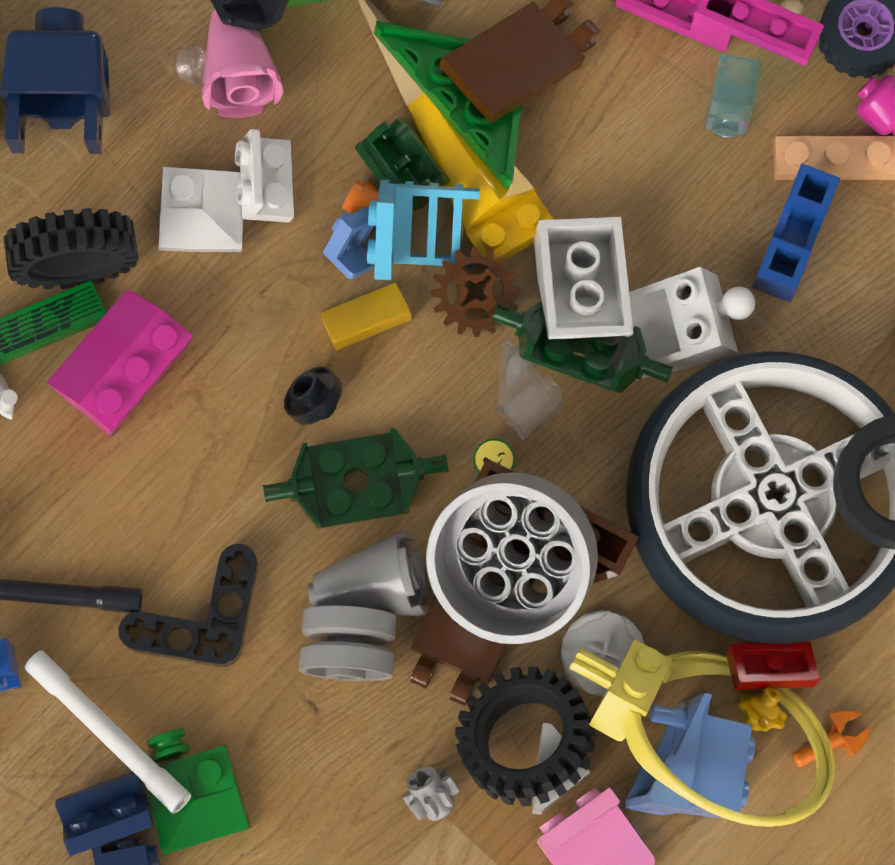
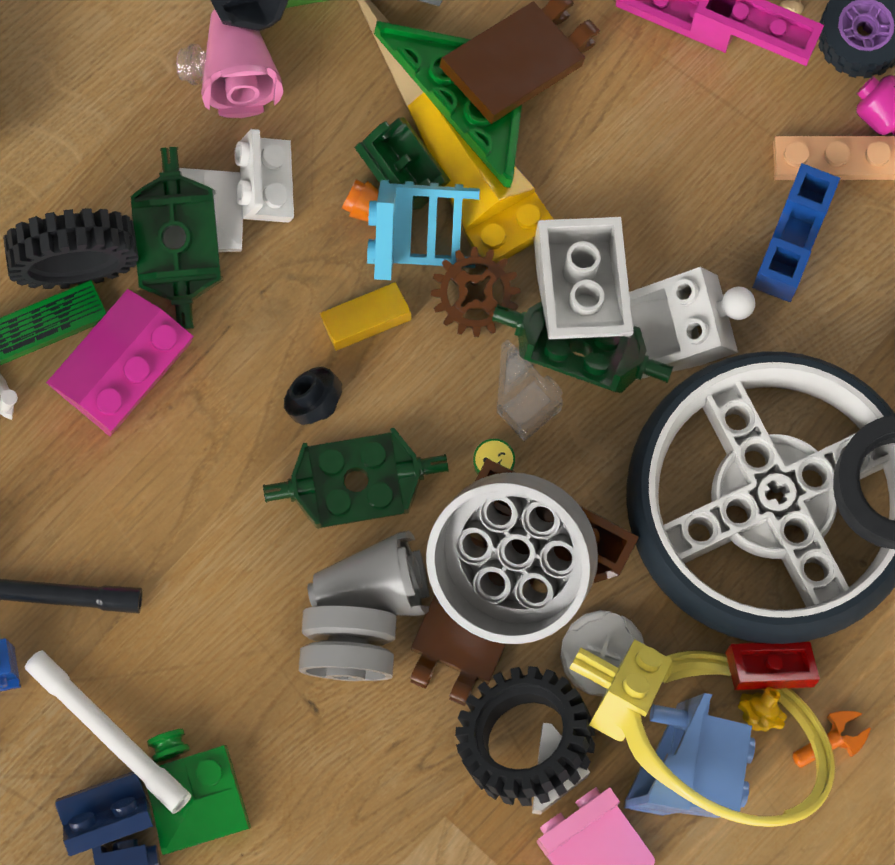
(56, 77): dark blue piece -> none
(194, 267): none -> dark green plate
(216, 624): black beam -> none
(346, 244): medium blue bracket -> none
(431, 793): light grey gear -> none
(732, 95): clear light blue piece -> none

